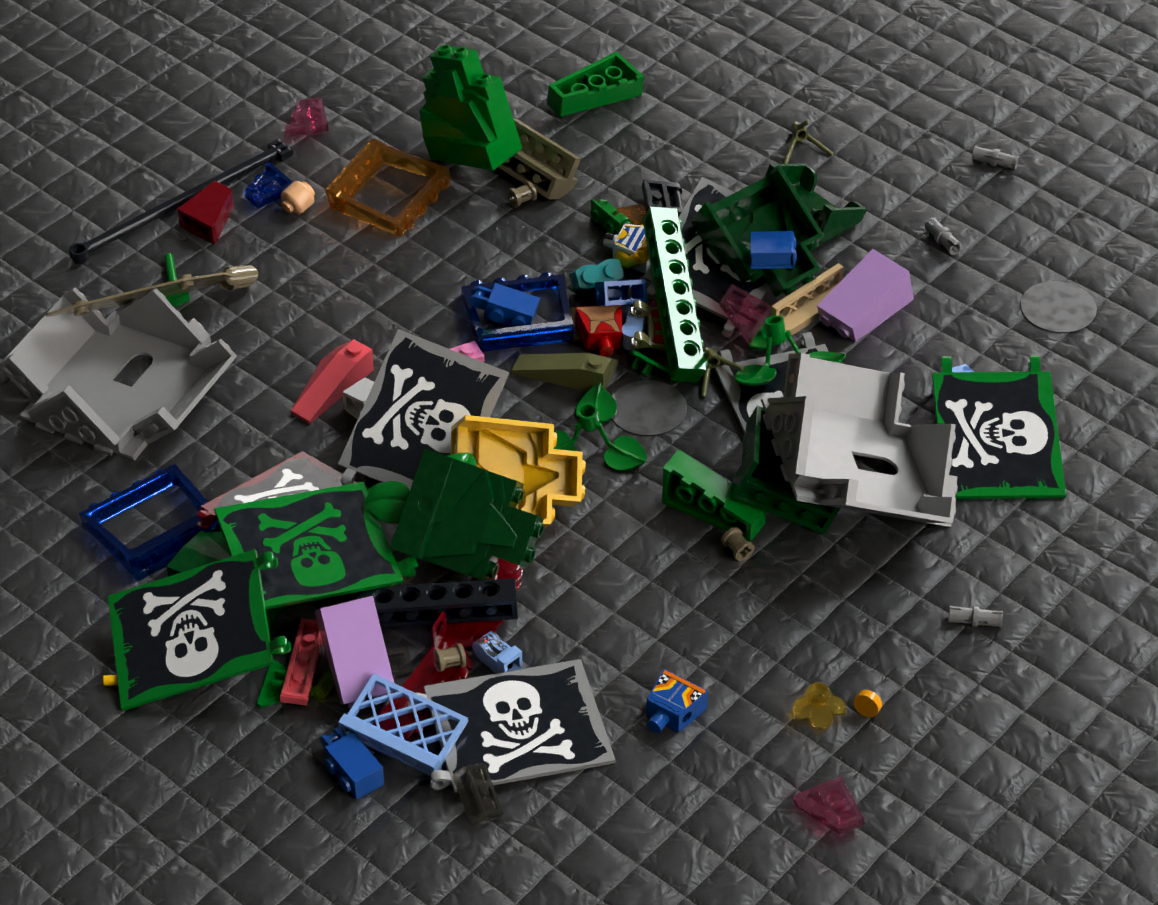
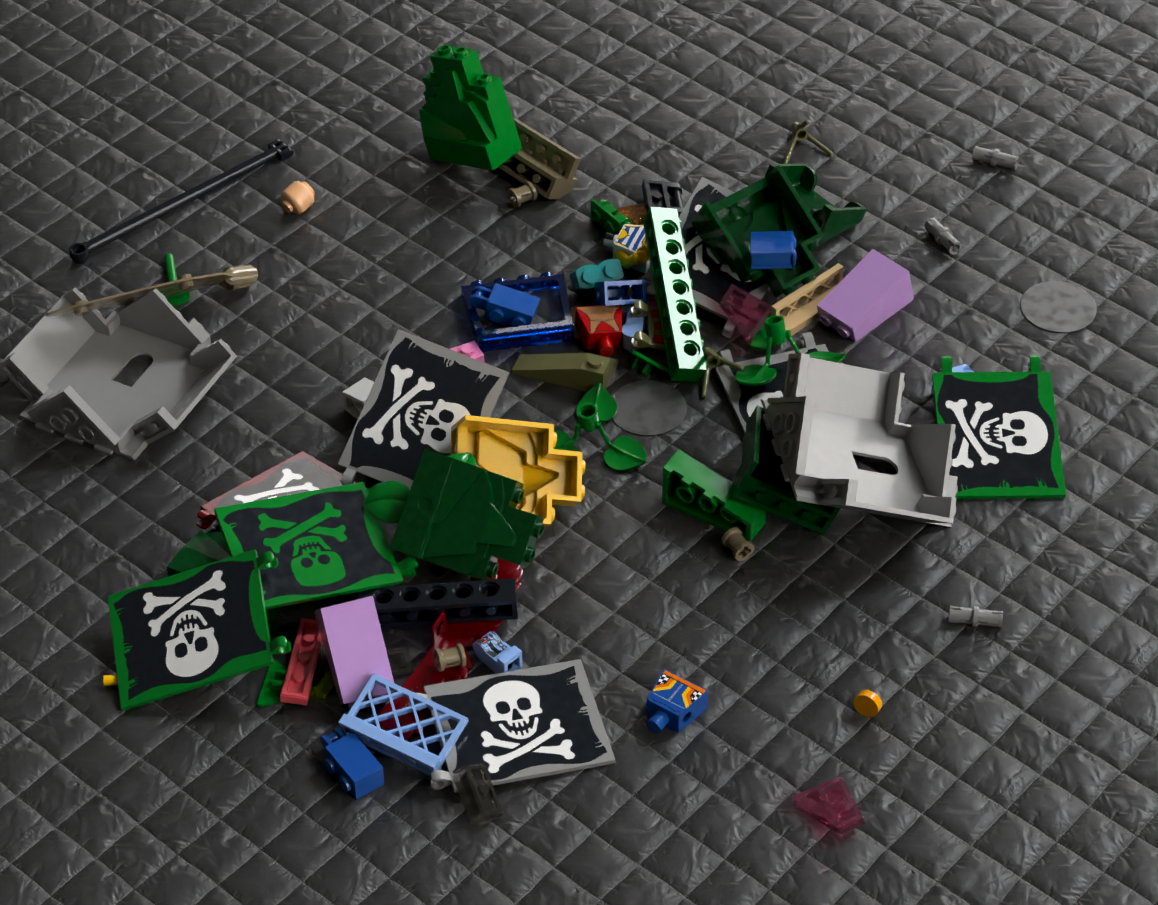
(159, 550): clear blue windscreen -> none
(207, 212): dark red slope -> none
(267, 186): clear blue wing -> none
(308, 118): clear pink wing -> none
(332, 376): coral wedge -> none
(361, 170): clear orange windscreen -> none
(595, 85): green wedge -> none
(819, 706): clear yellow plate -> none

